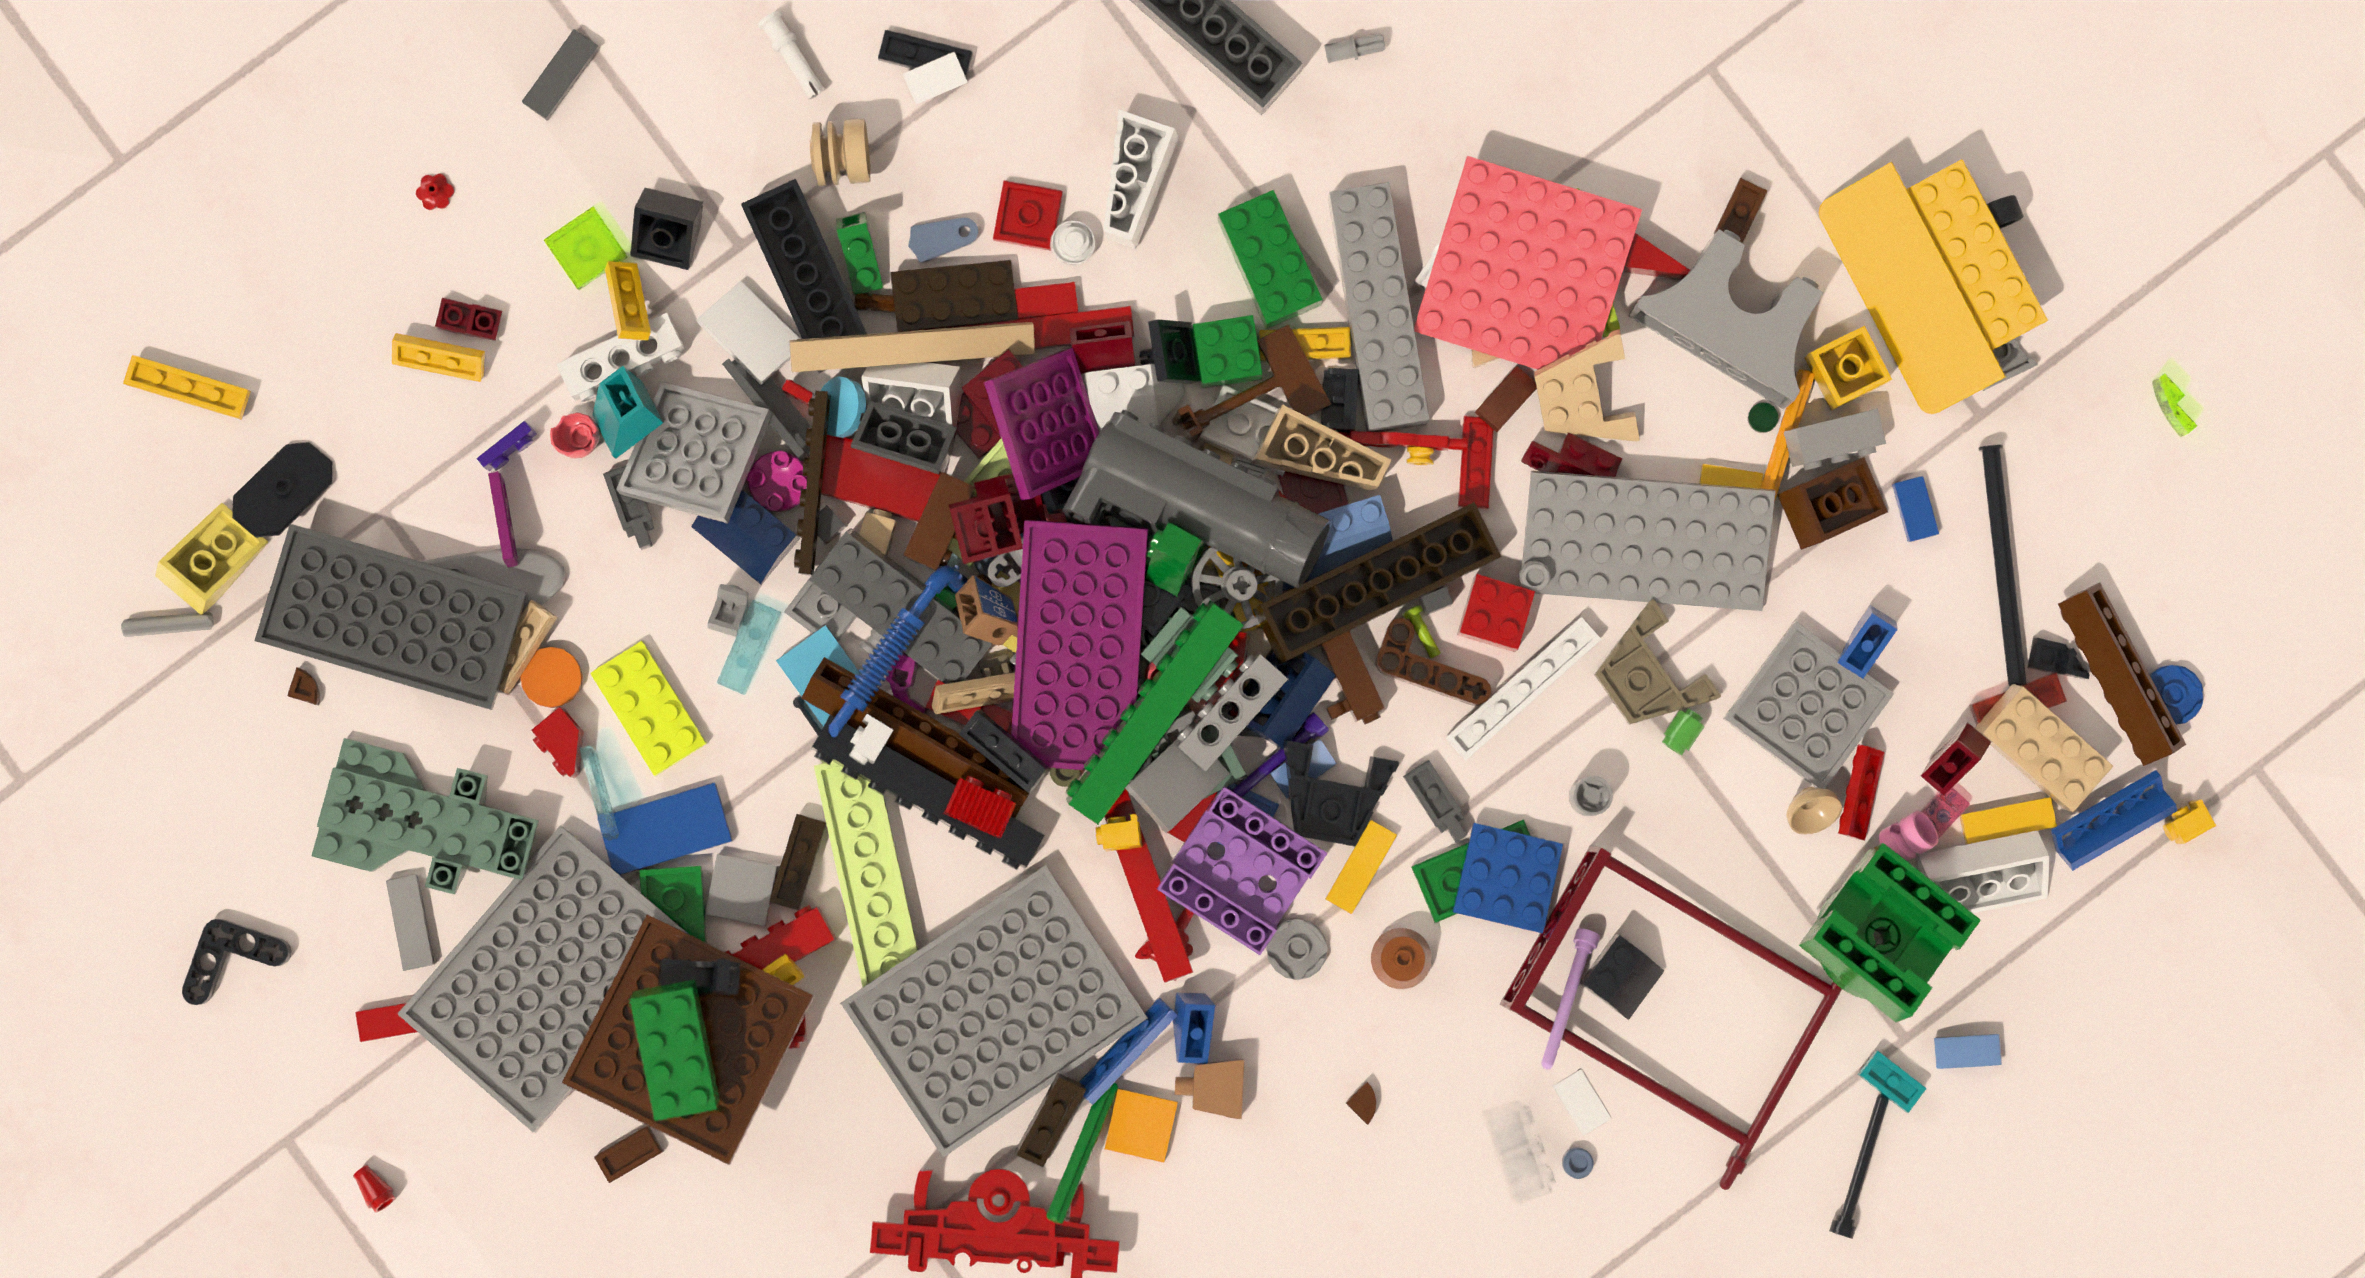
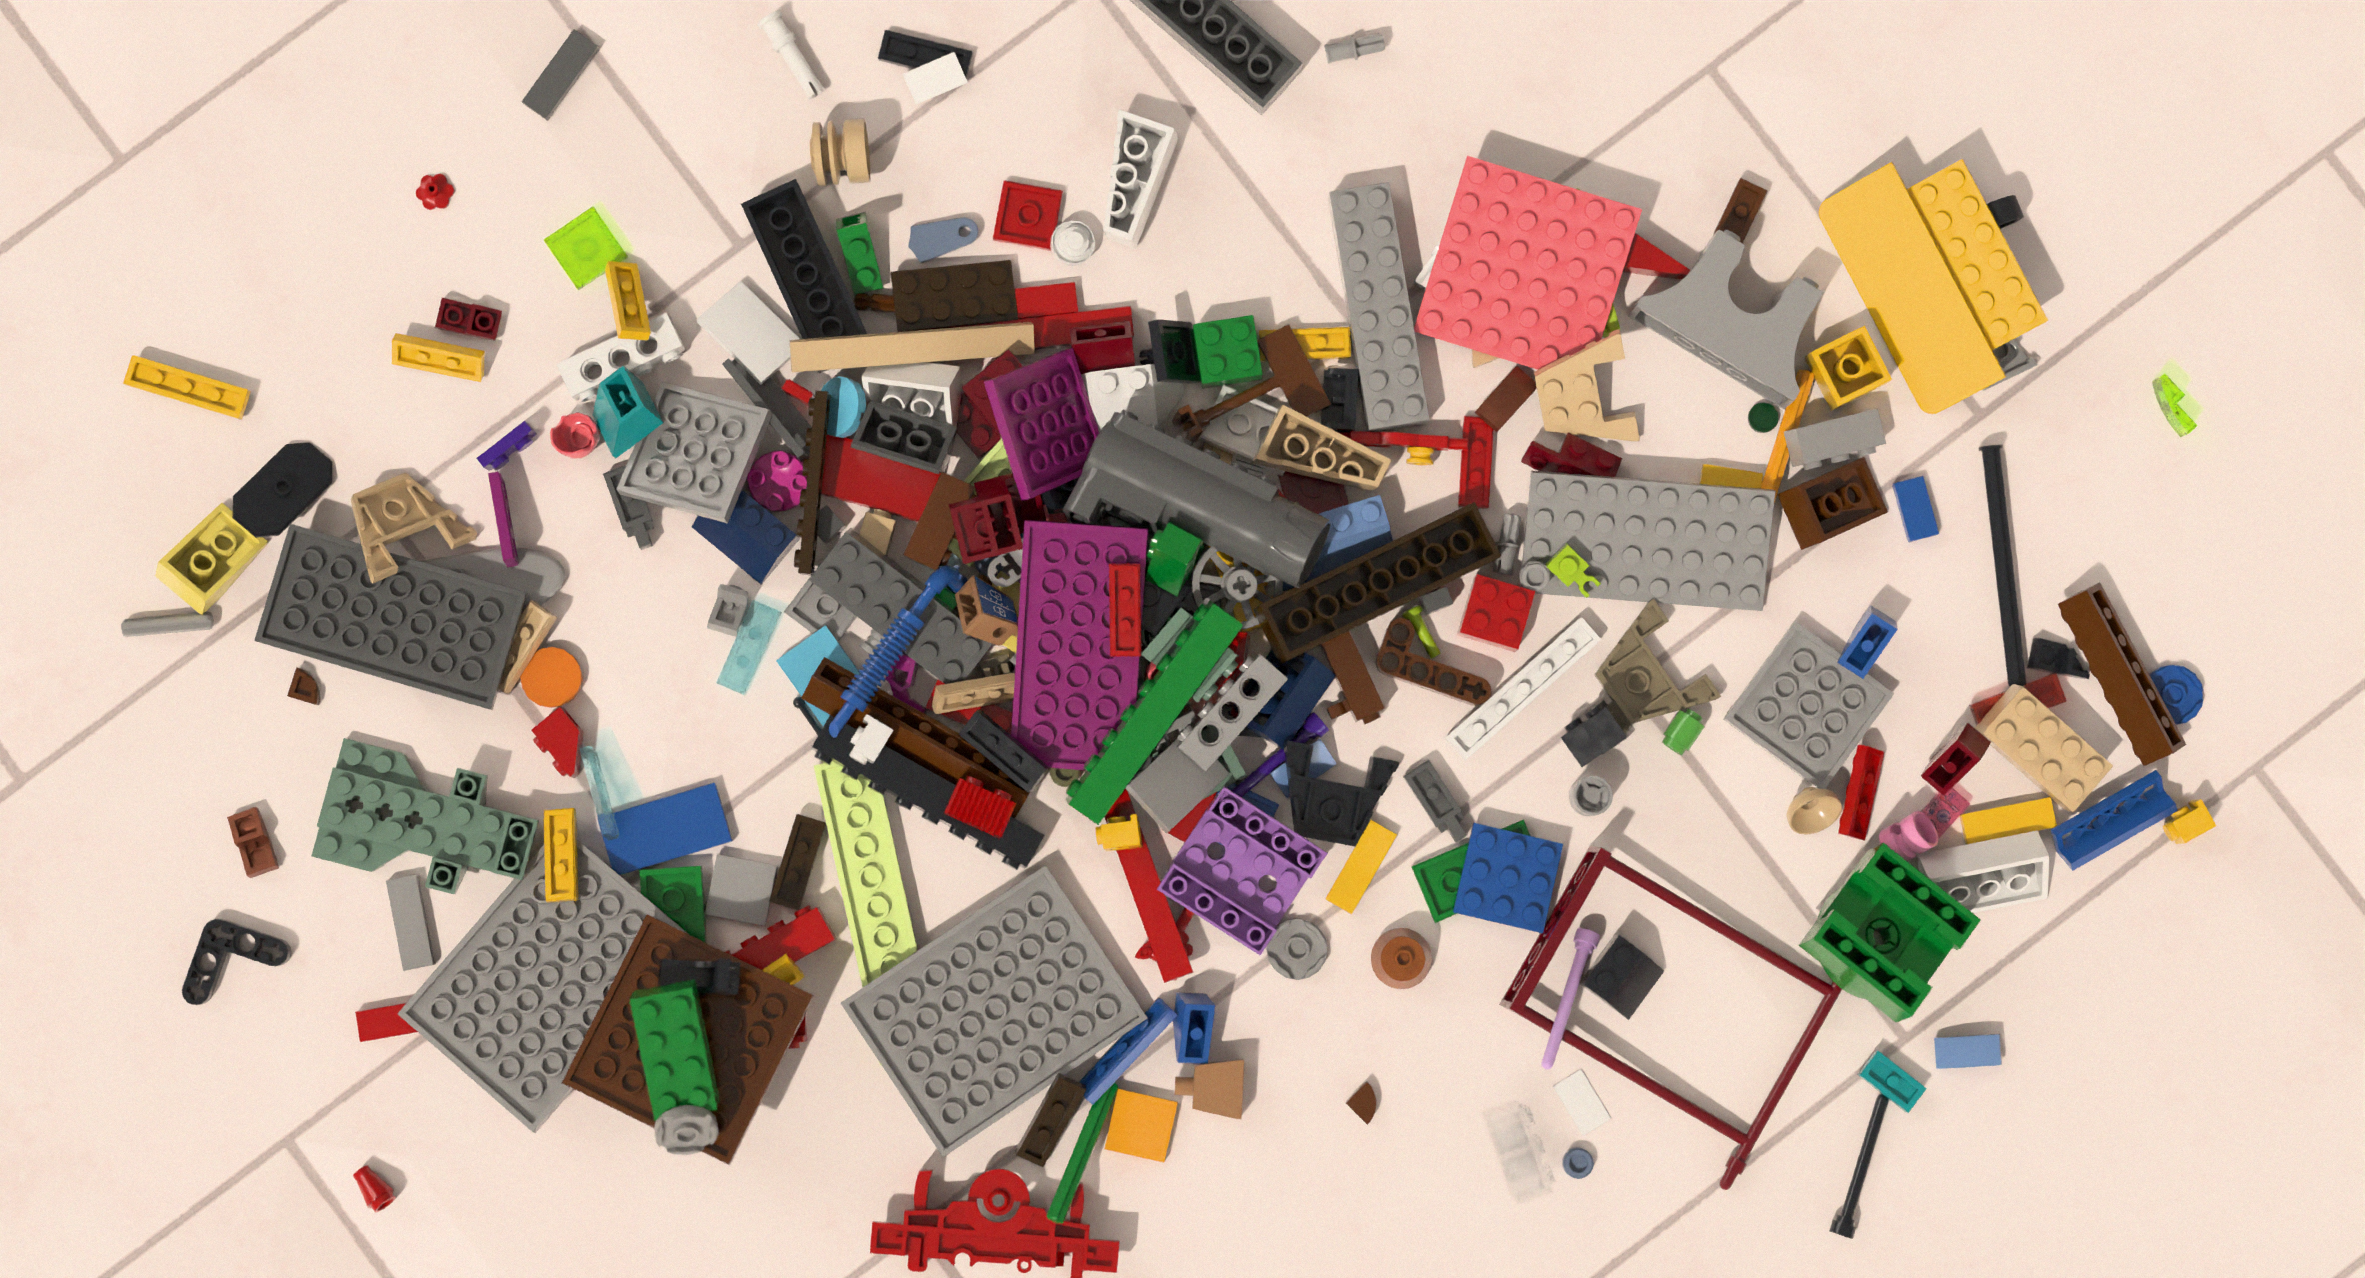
(253, 842): none -> copper slope
(397, 511): none -> tan wing
(560, 855): none -> yellow tile
(628, 1154): reddish brown tile -> none
(648, 708): neon yellow plate -> none
(666, 228): black slope -> none
(686, 1130): none -> light grey tile
(1125, 609): none -> red tile
(1269, 259): green brick -> none
(1507, 544): none -> light grey axle
(1570, 567): none -> lime plate
(1597, 734): none -> black brick

